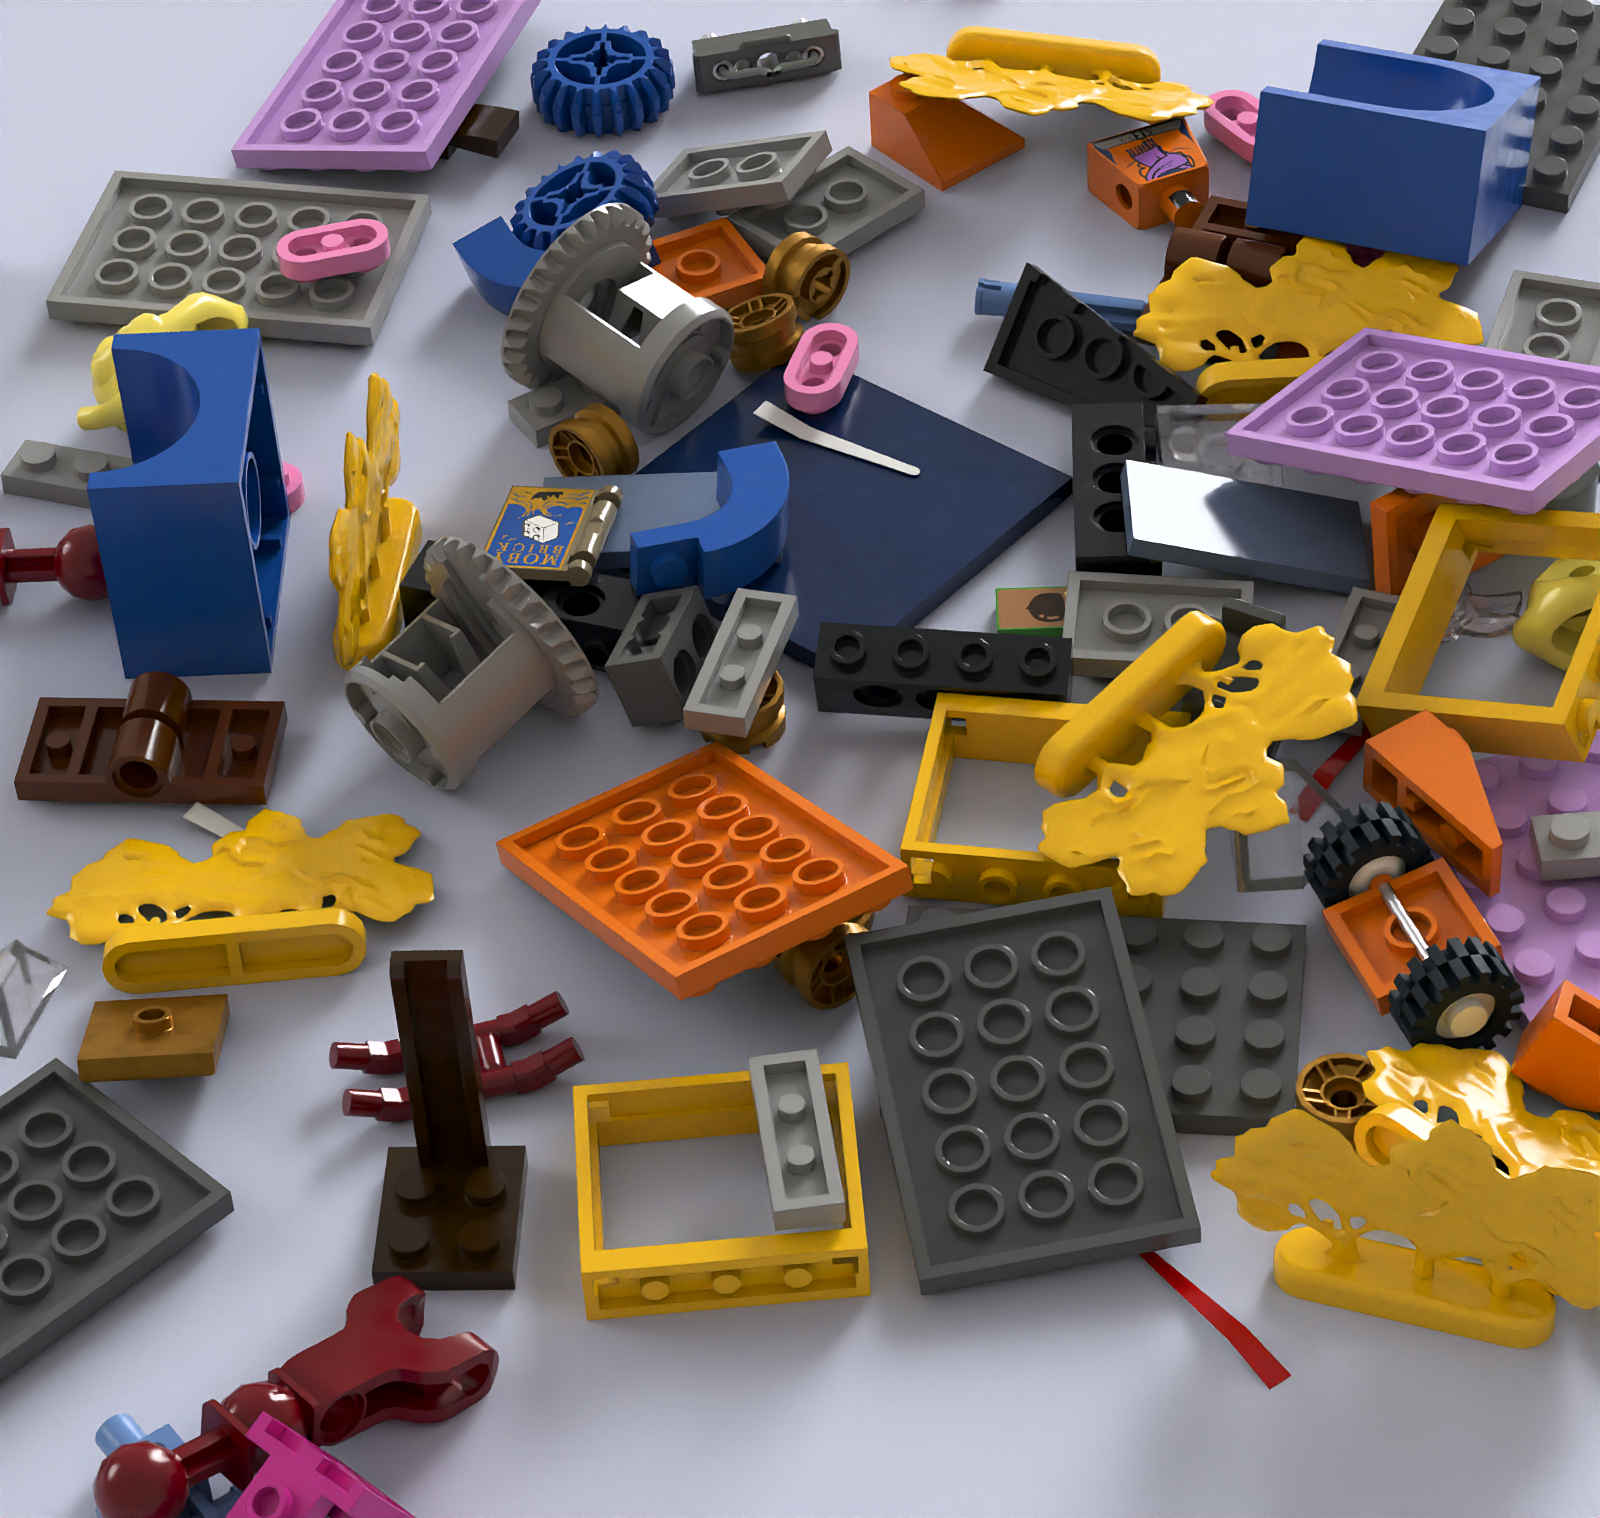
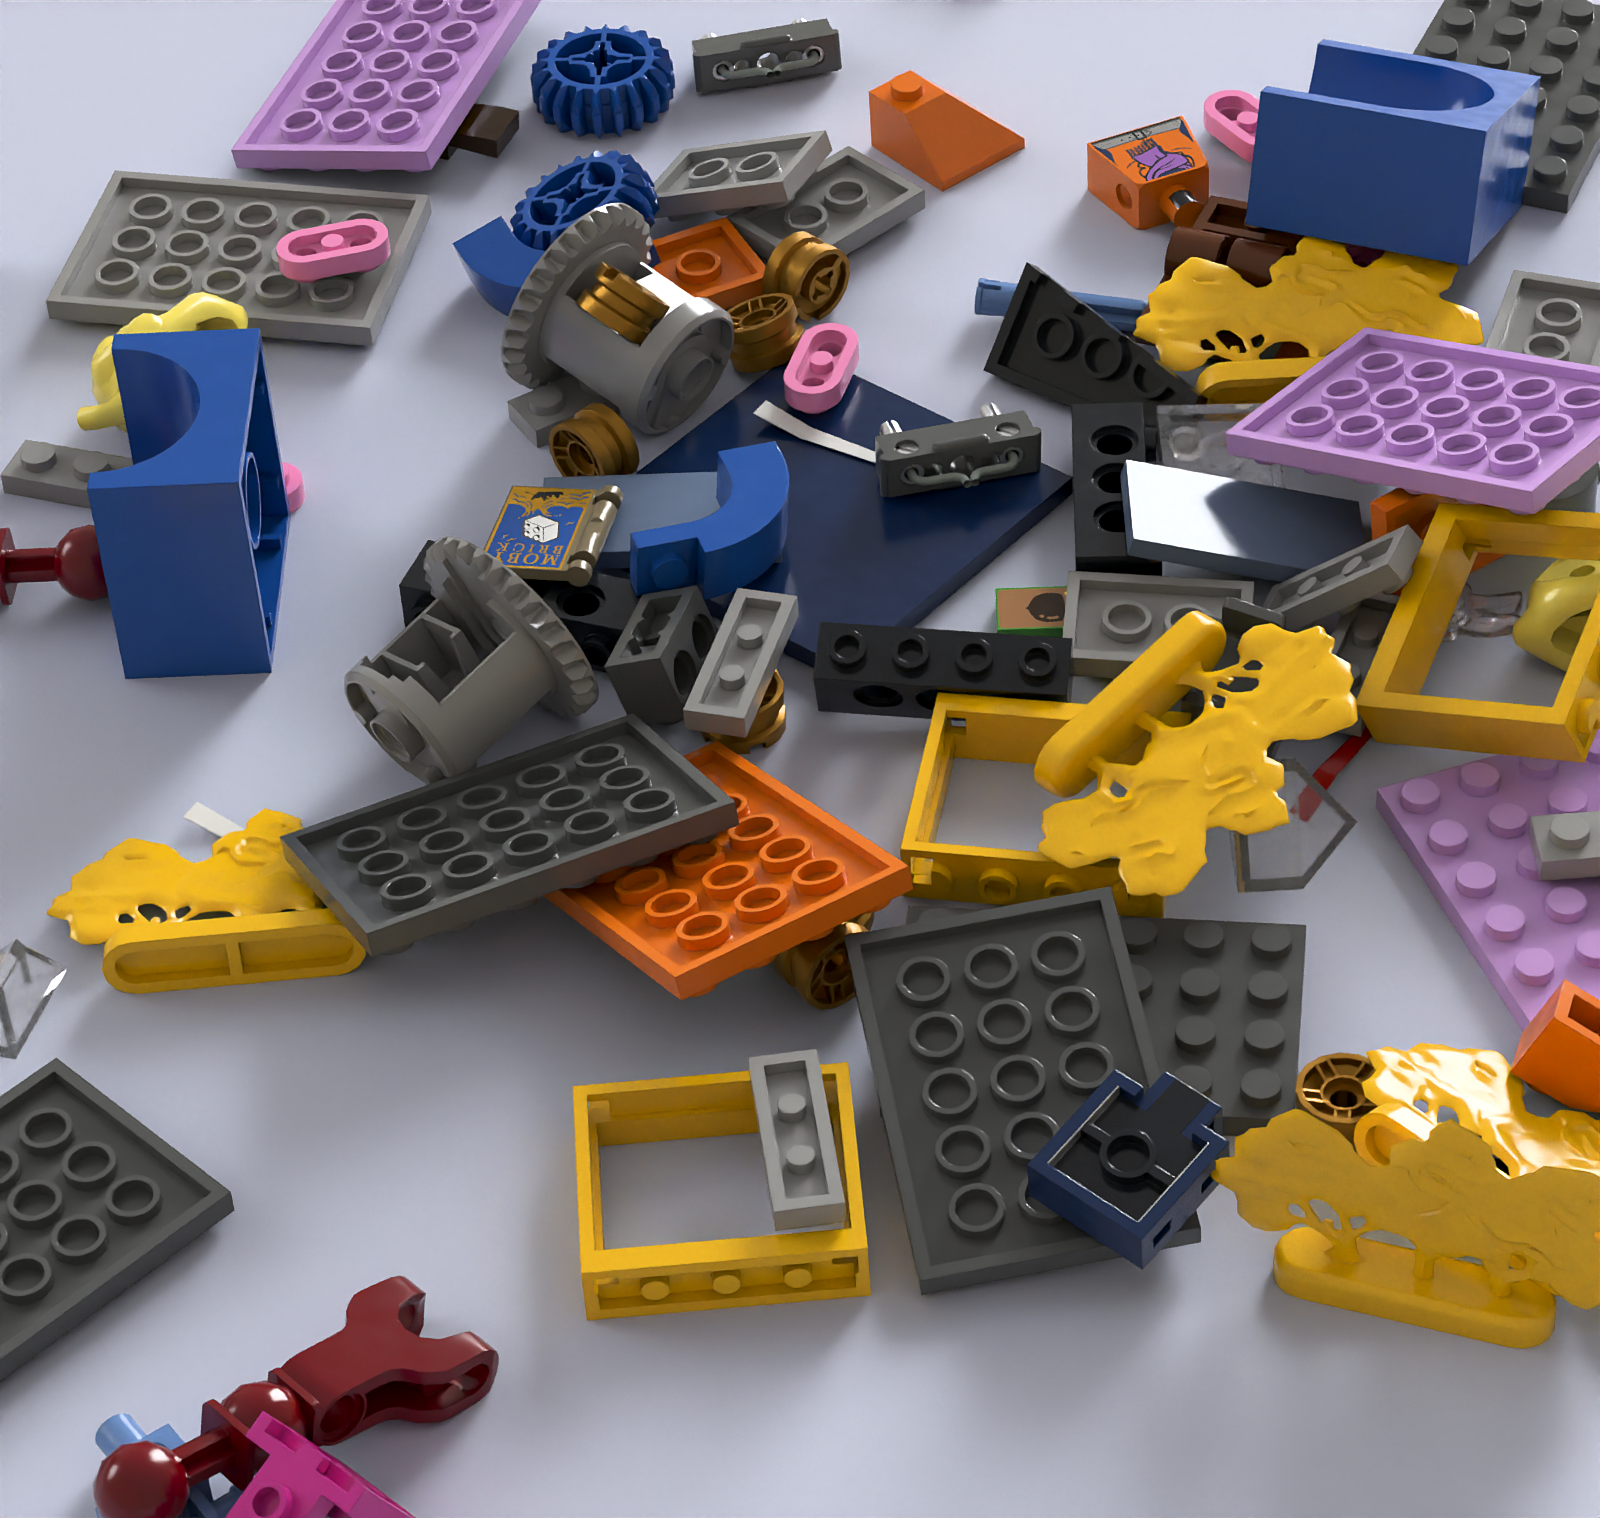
(152, 747): reddish brown plate -> none
(153, 1038): pearl gold plate -> none
(373, 536): yellow plant -> none
(454, 1199): dark brown bracket -> none
(496, 1076): dark red piece -> none
(507, 834): none -> dark grey plate
(622, 303): none -> pearl gold wheel
(956, 452): none -> dark grey piece
(1049, 73): yellow plant -> none
(1132, 1163): none -> piece
(1245, 1343): red sticker -> none
(1346, 580): none -> light grey plate
(1411, 930): plate -> none
(1437, 785): orange slope -> none

